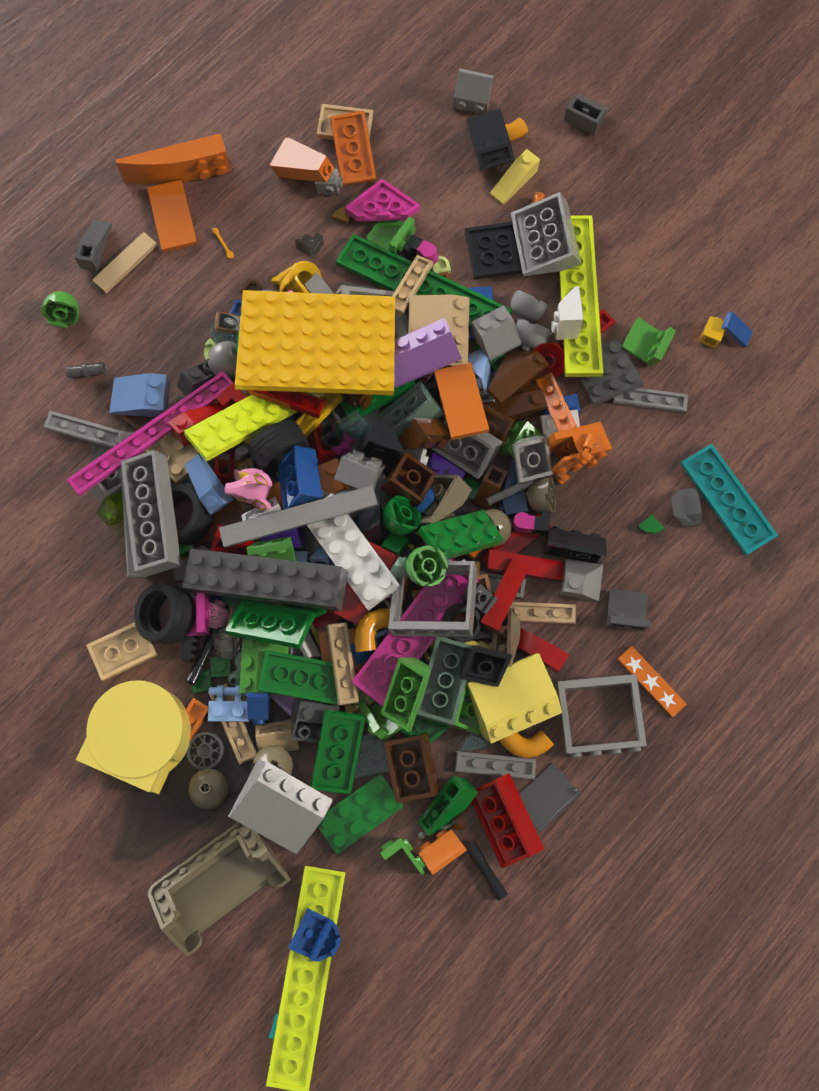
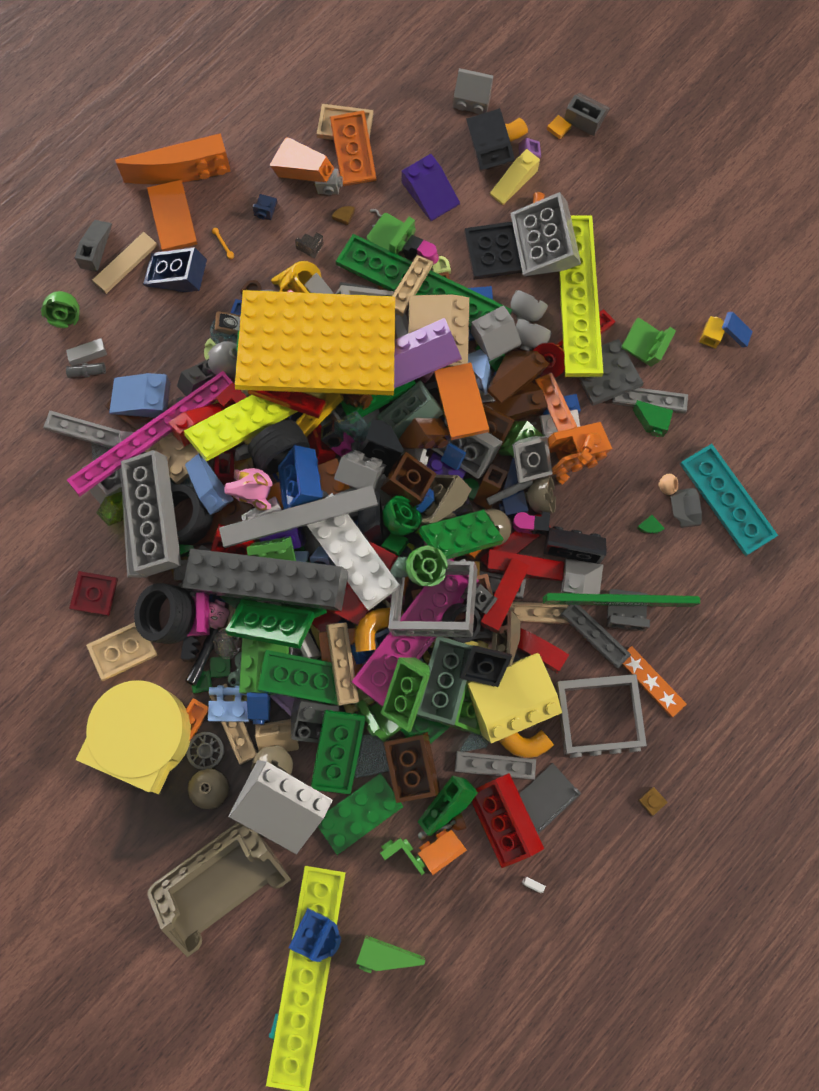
(86, 352): none -> light grey slope
(93, 593): none -> dark red plate
(176, 270): none -> dark blue slope
(264, 207): none -> dark blue bracket
(381, 204): dark pink plate -> none
(381, 956): none -> bright green slope
(429, 187): none -> dark purple slope
(453, 456): none -> blue tile
(493, 882): black piece -> none
(532, 145): none -> medium lavender slope
(533, 885): none -> white tile
(559, 127): none -> light orange tile
(568, 316): white slope -> none
(595, 635): none -> dark grey tile
(621, 600): none -> green tile
(652, 801): none -> pearl gold plate
(653, 418): none -> green slope
(668, 484): none -> light nougat piece

